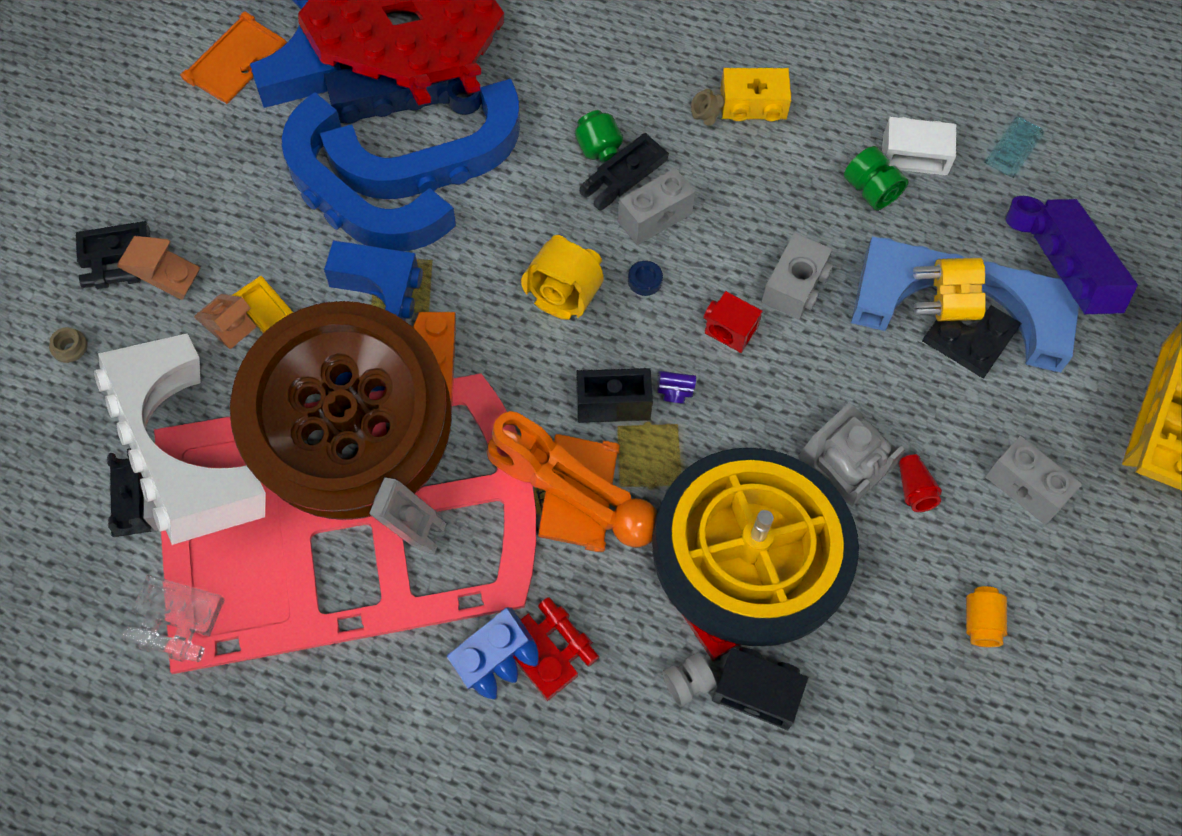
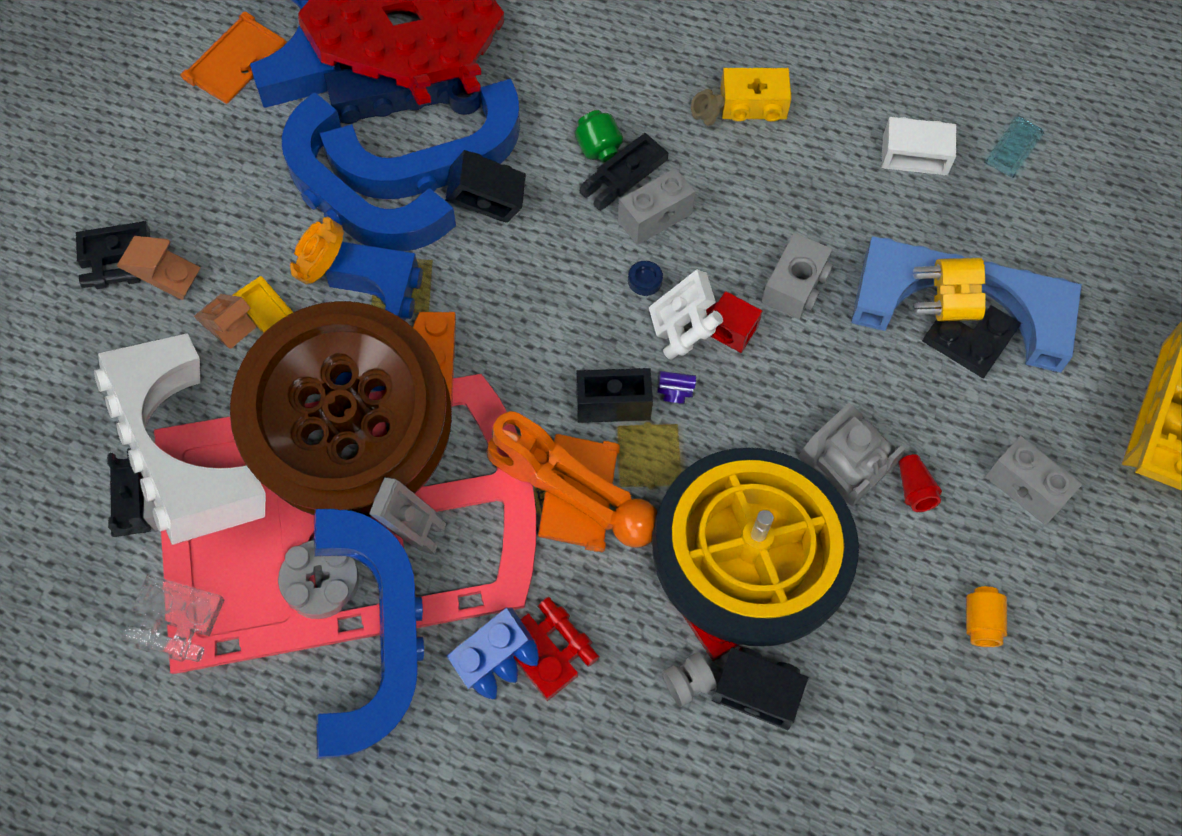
(63, 337): dark tan plate -> none
(302, 594): none -> light grey plate
(317, 250): none -> light orange tile
(377, 548): none -> blue arch
(485, 186): none -> black brick
(563, 278): yellow brick -> none
(682, 305): none -> white plate
(877, 179): green wheel -> none
(1076, 252): dark purple hinge -> none

